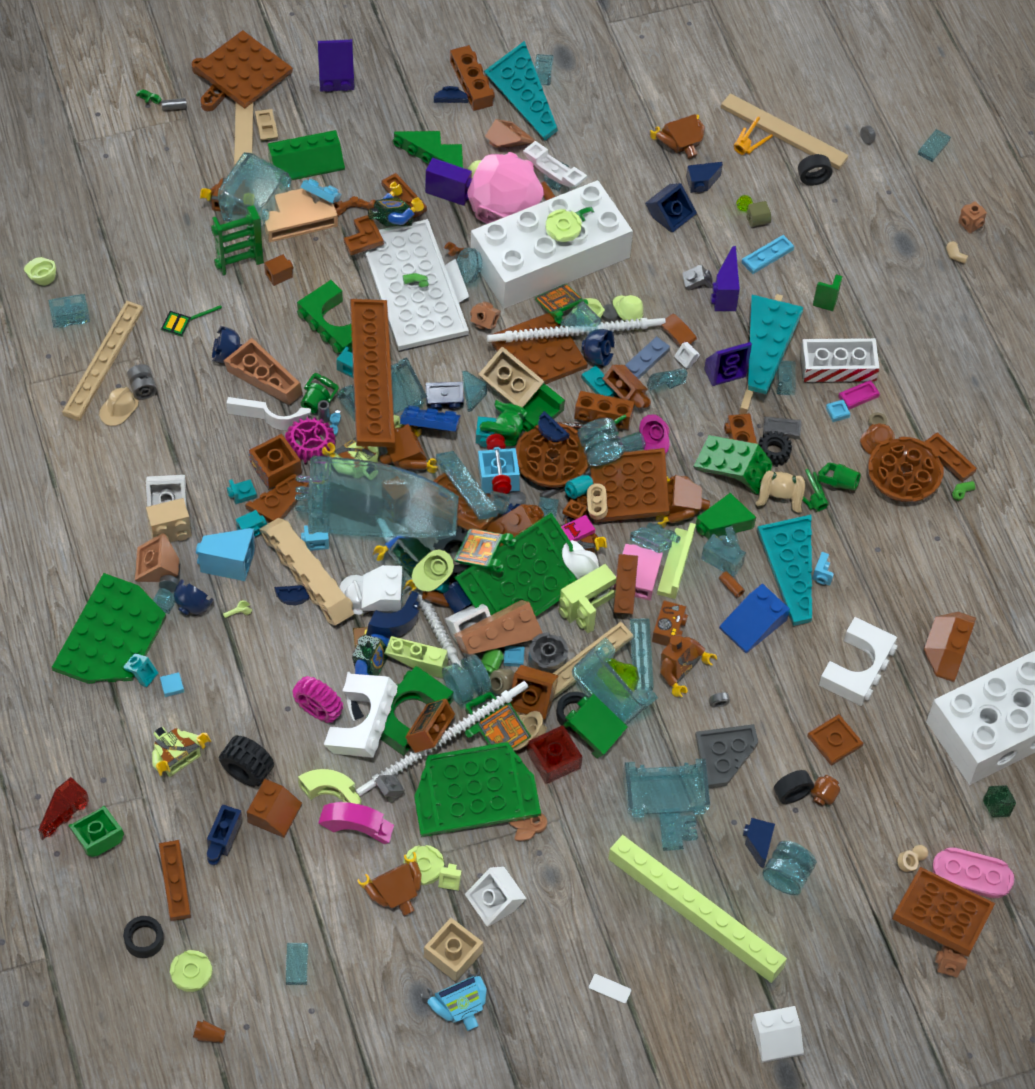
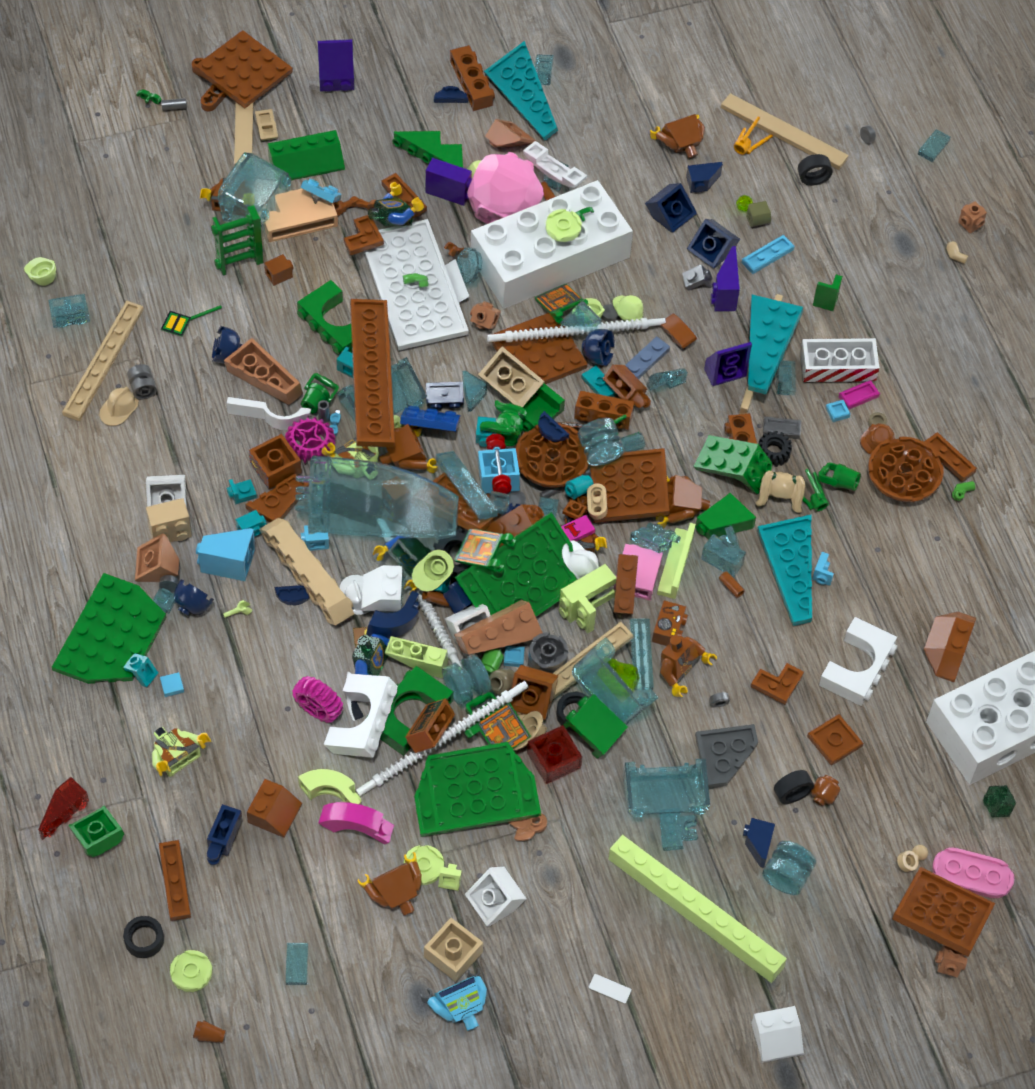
(246, 761): black tyre -> none
(389, 787): flat silver bracket -> none
(655, 432): dark pink piece -> none
(687, 355): white tile -> none
(712, 242): none -> dark blue slope
(755, 618): blue slope -> none
(778, 687): none -> dark orange plate

